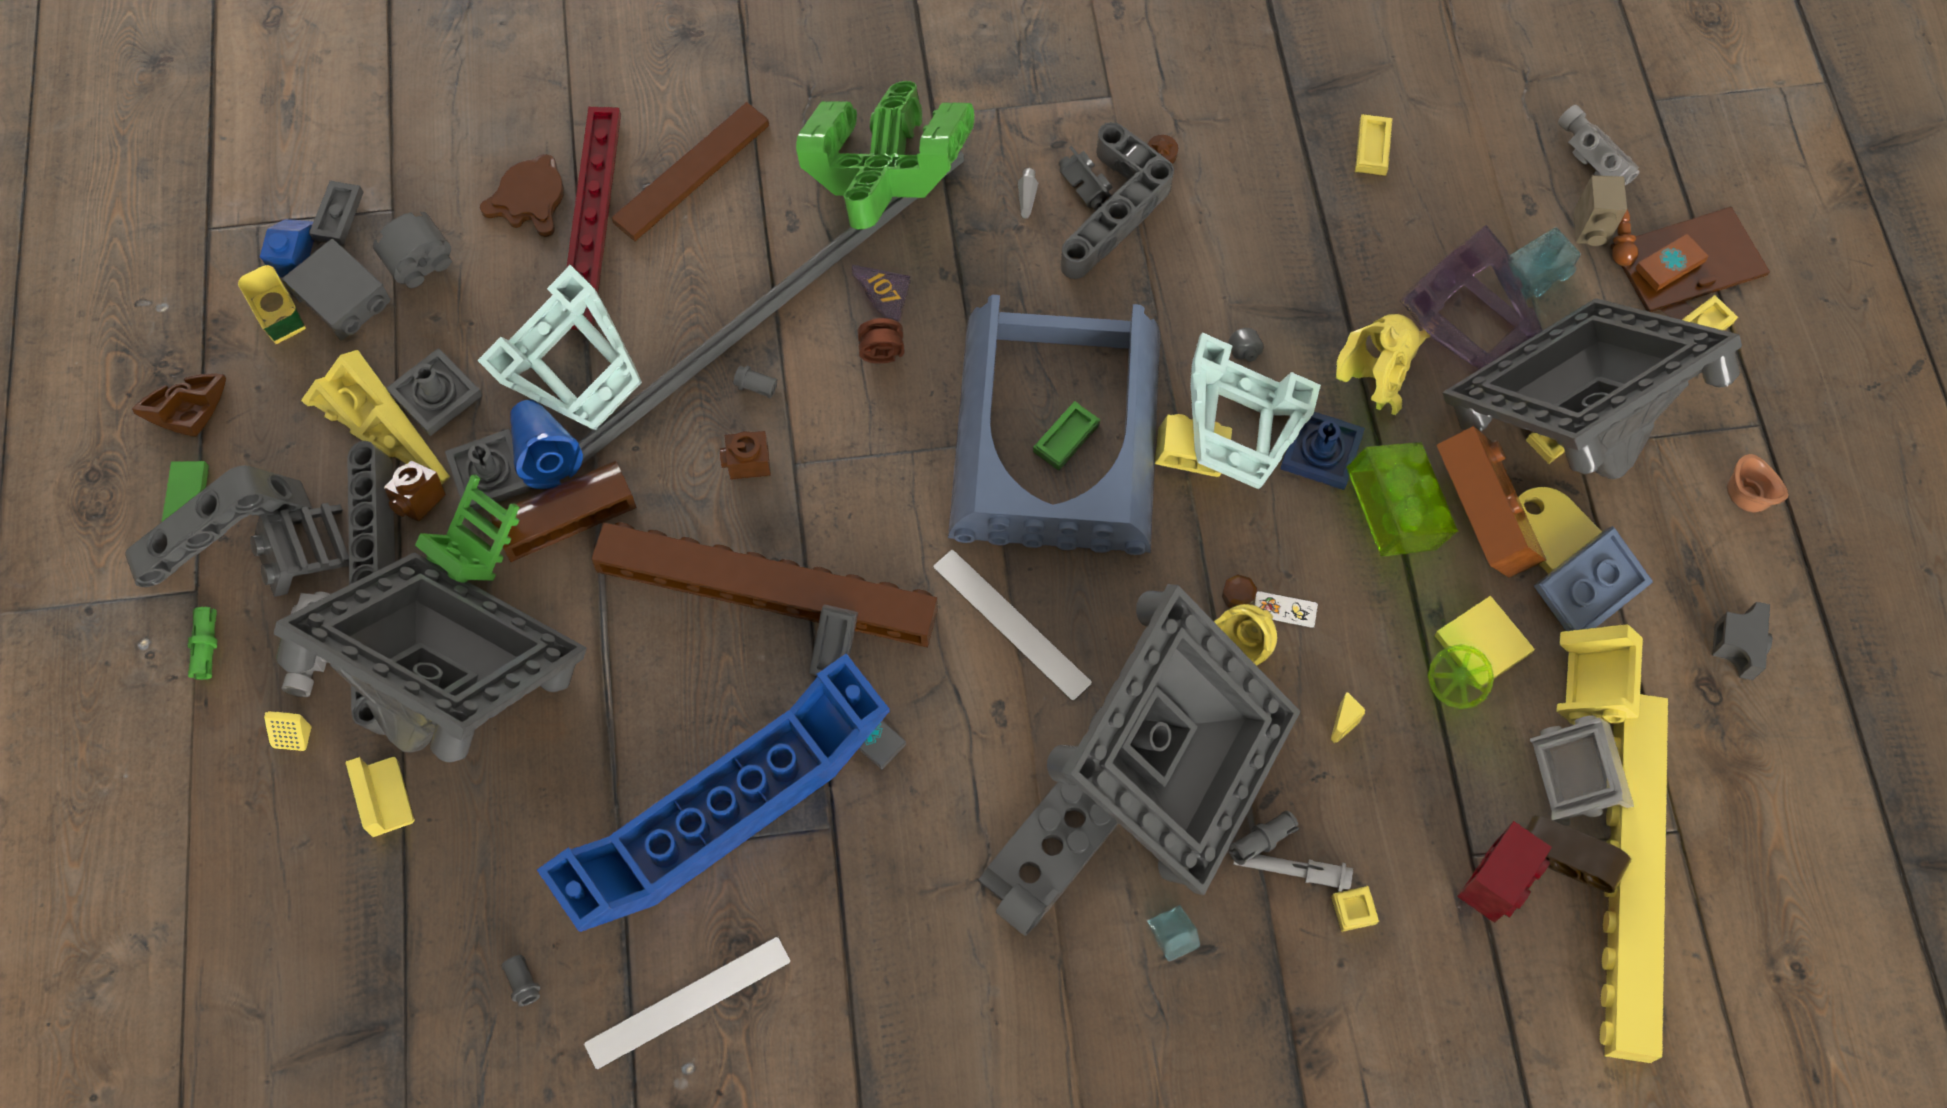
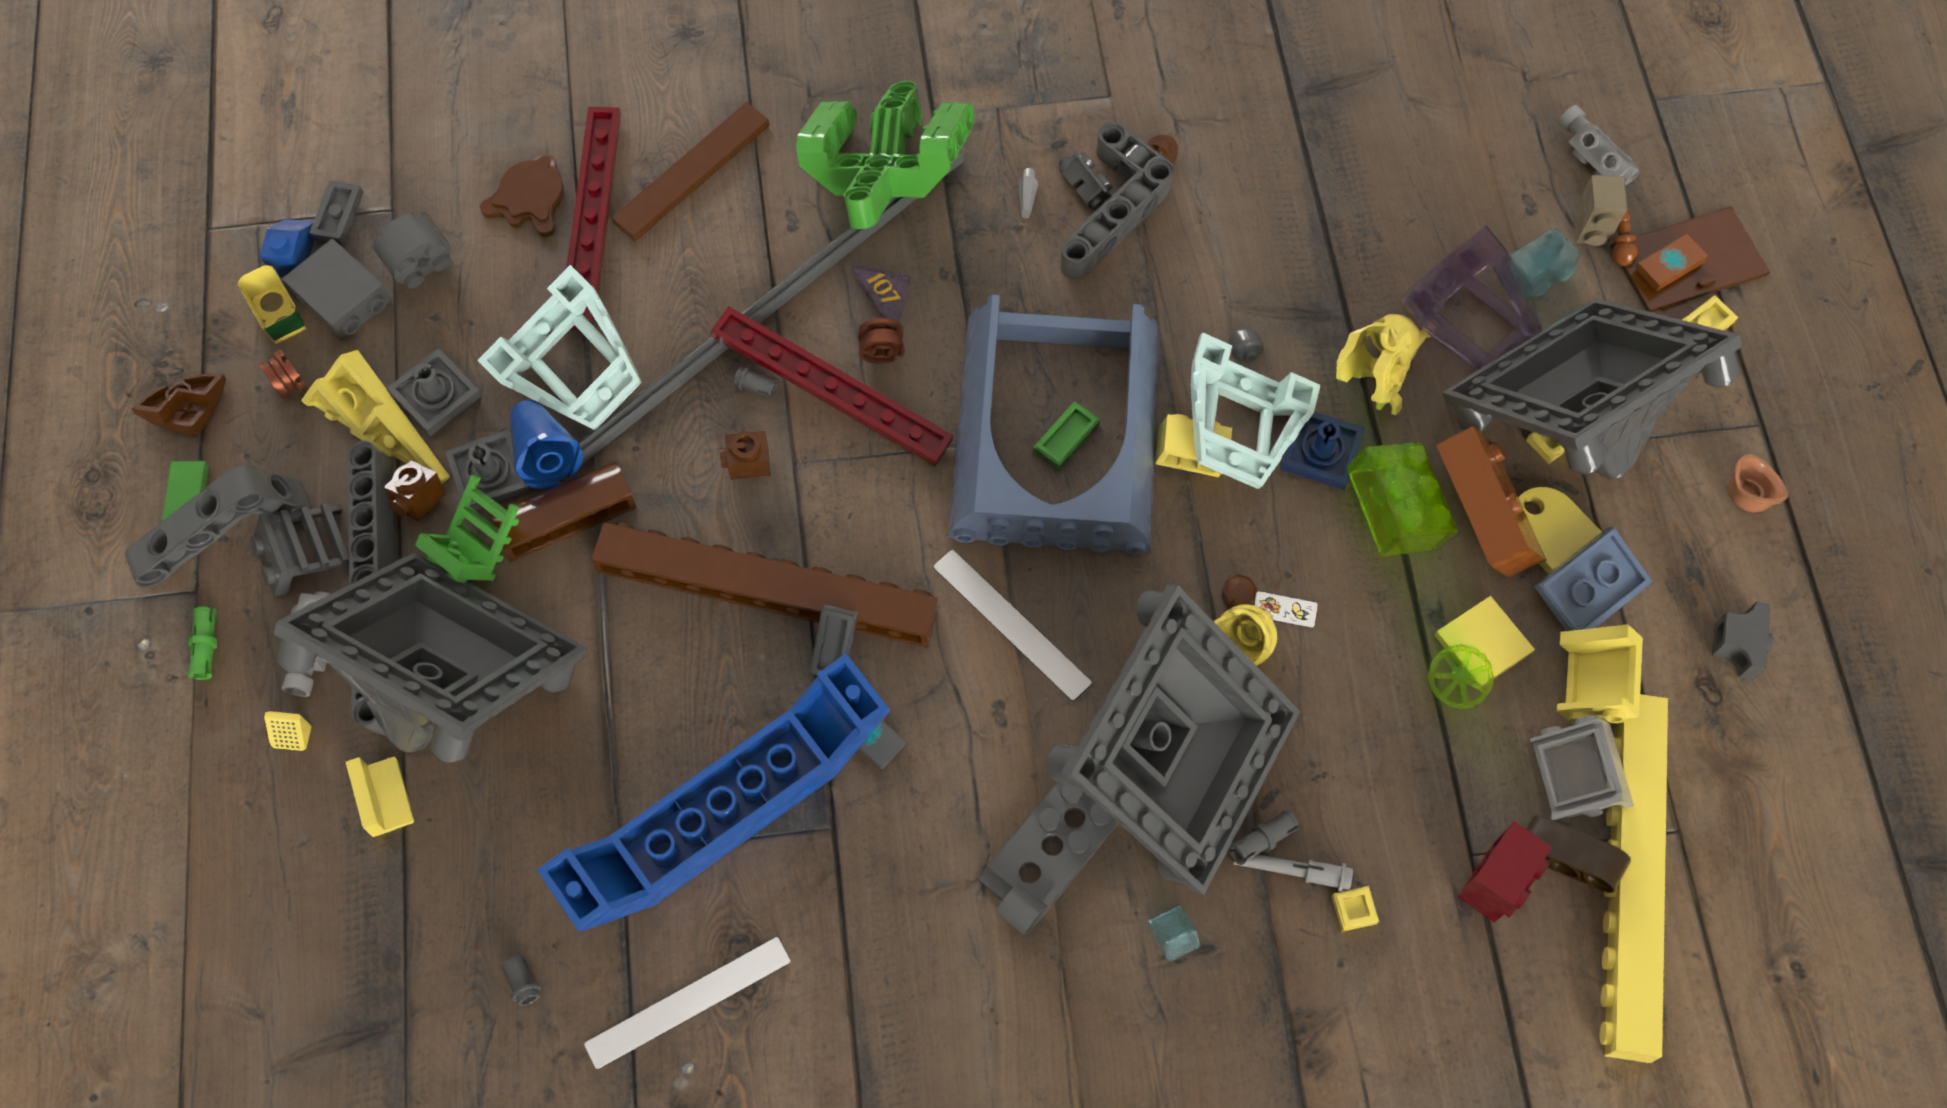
(282, 375): none -> copper wheel
(832, 386): none -> dark red plate
(1348, 717): light yellow slope -> none
(1373, 145): light yellow tile -> none

